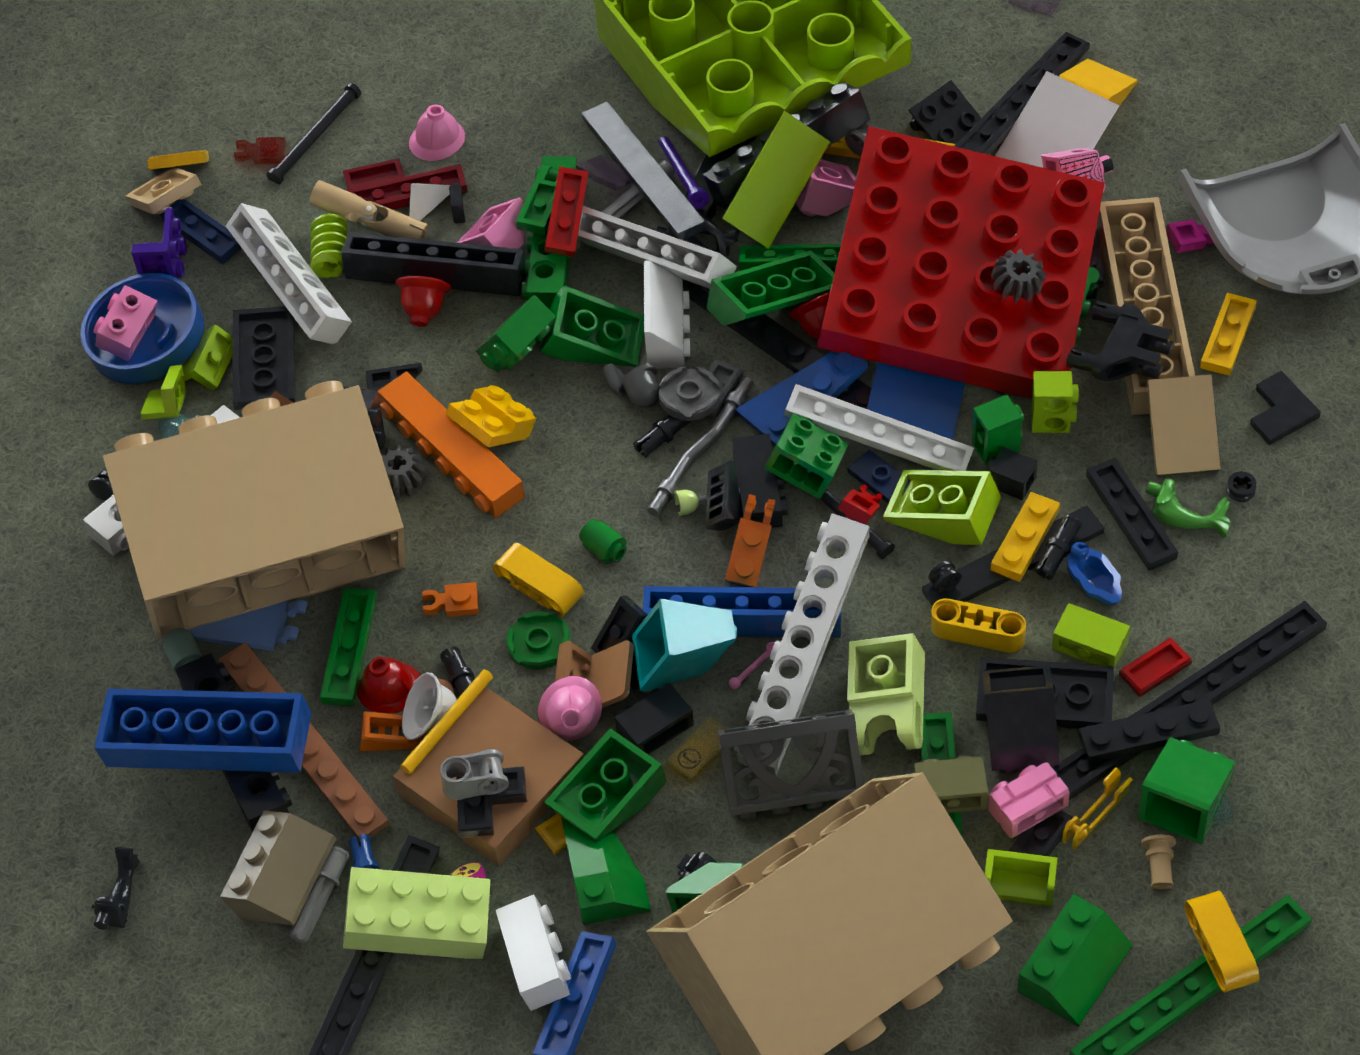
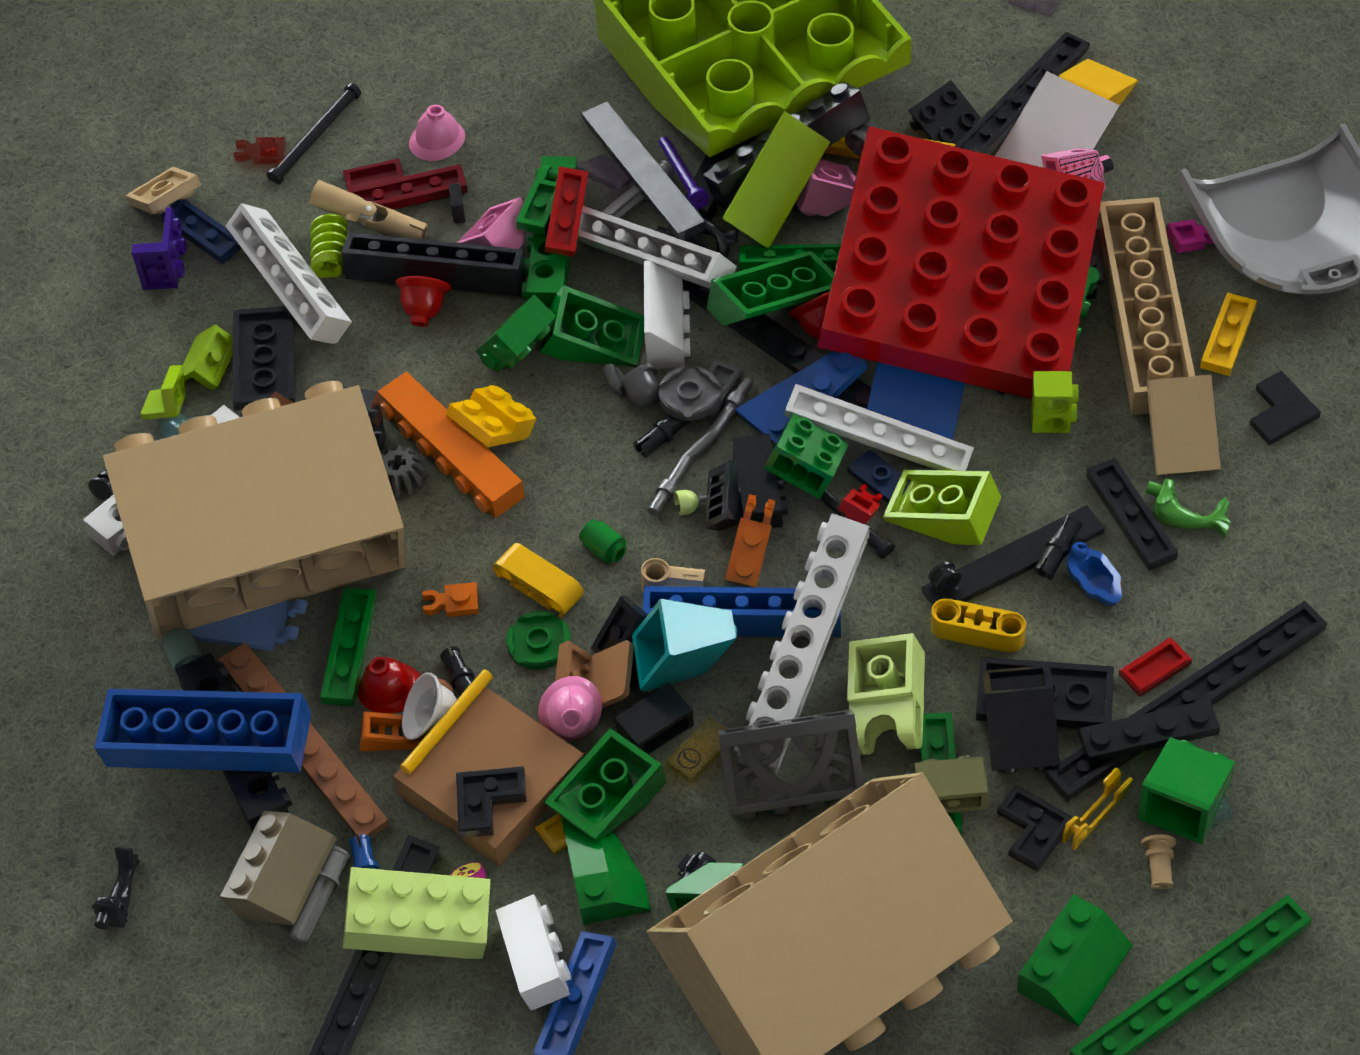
(125, 323): bright pink brick -> none
(168, 340): blue brick -> none
(178, 159): yellow tile -> none
(381, 377): black tile -> none
(425, 198): white sticker -> none
(475, 775): light grey piece -> none
(670, 575): none -> tan piece
(735, 682): bright pink hinge -> none
(996, 426): green brick -> none
(1013, 472): black brick -> none
(1018, 275): dark grey gear -> none
(1022, 876): lime panel -> none
(1025, 536): yellow plate -> none
(1028, 799): bright pink brick -> none
(1090, 636): lime panel -> none
(1129, 347): black connector -> none
(1221, 941): yellow beam -> none
(1242, 494): black bush -> none

